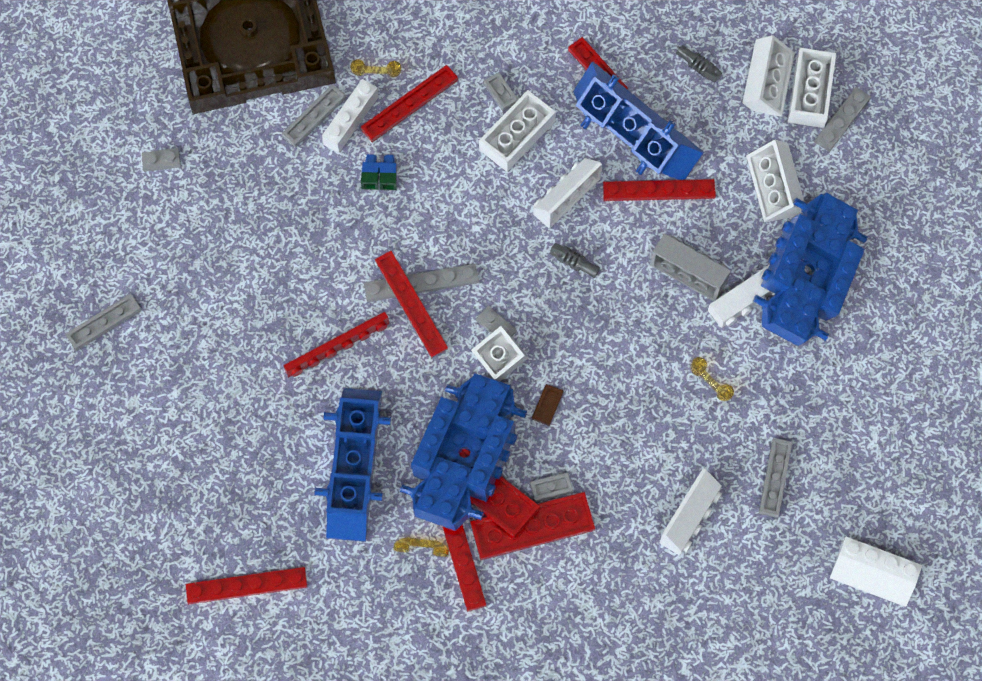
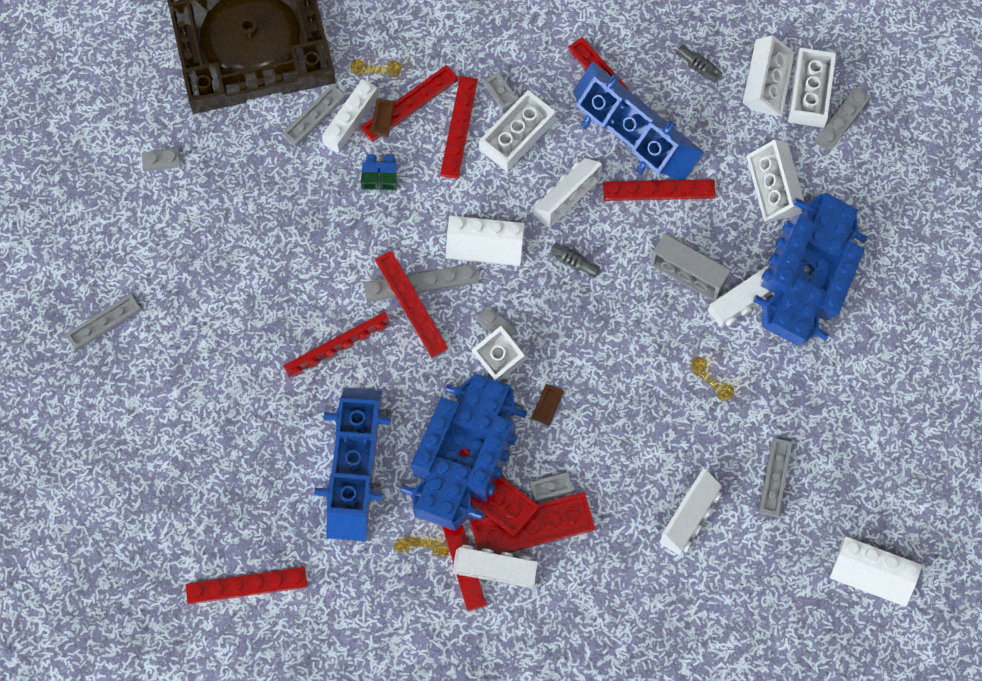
(382, 117): none -> reddish brown tile
(459, 127): none -> red plate
(484, 240): none -> white slope
(495, 567): none -> white brick

